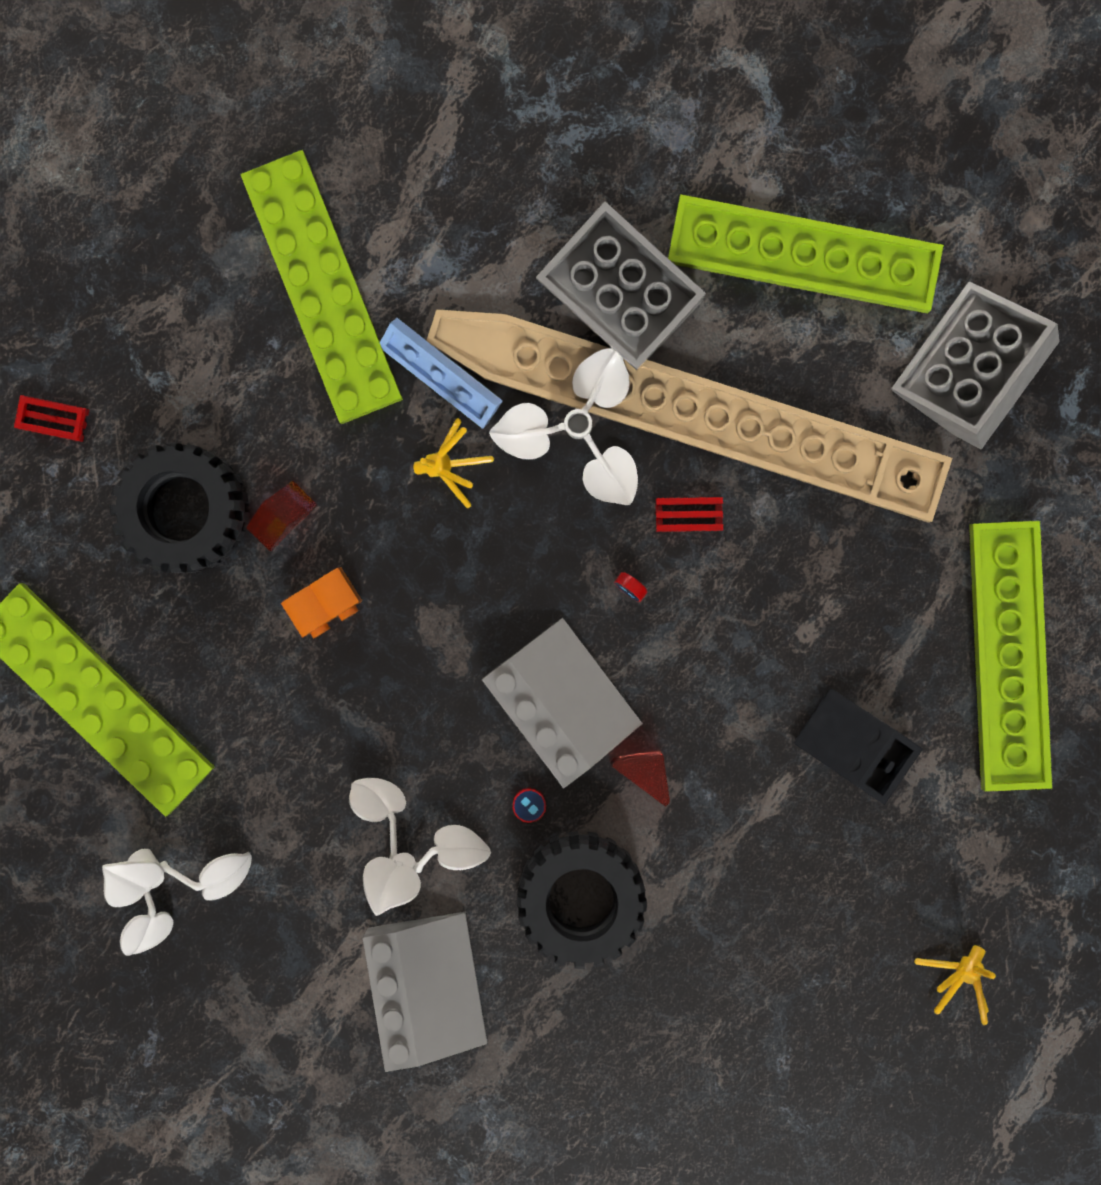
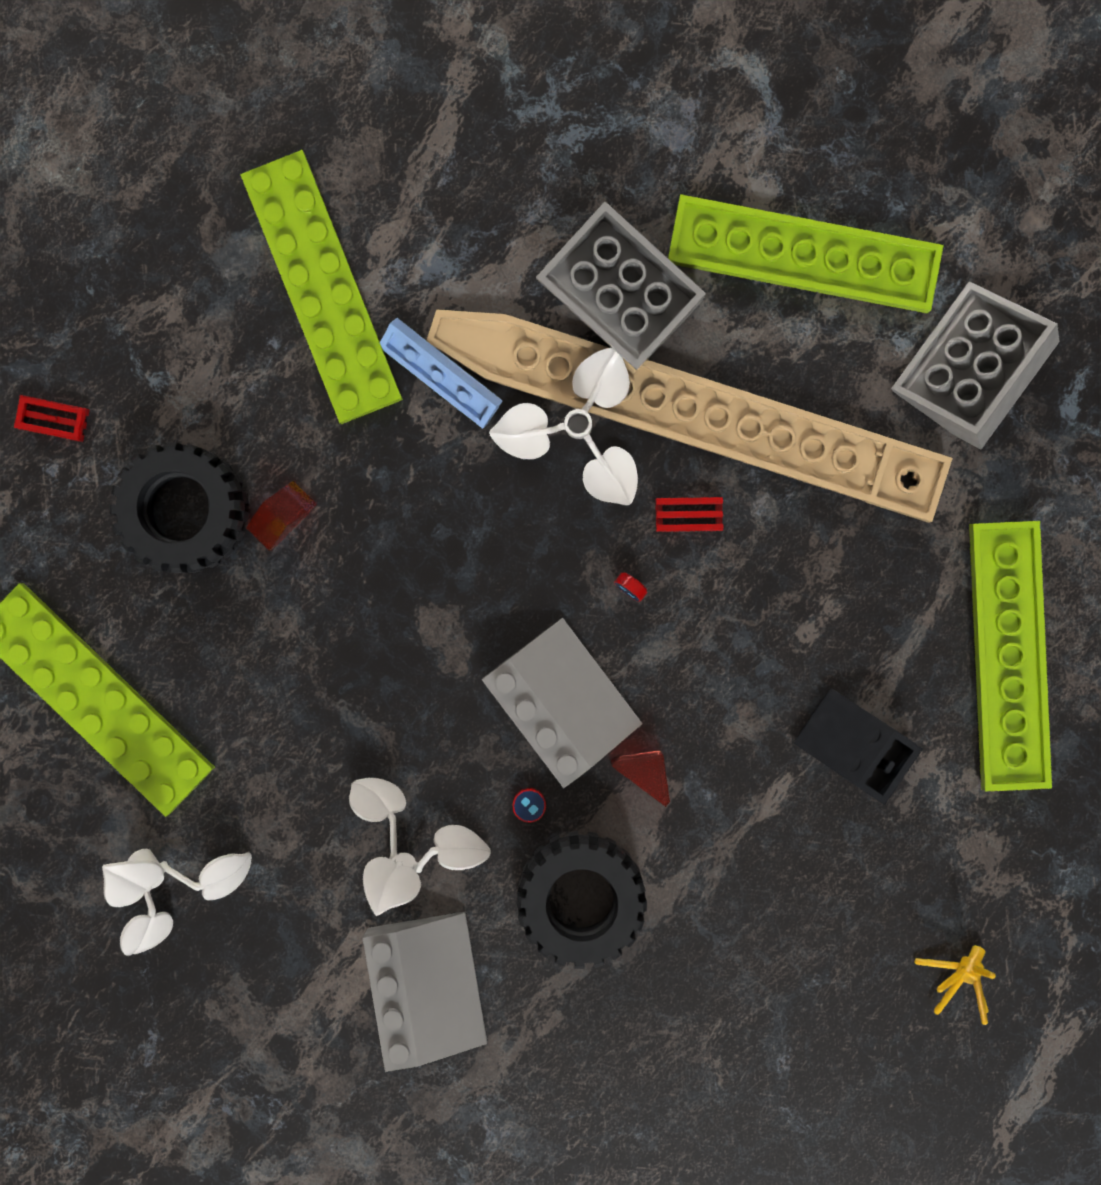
(322, 602): orange brick -> none
(440, 464): yellow plant -> none

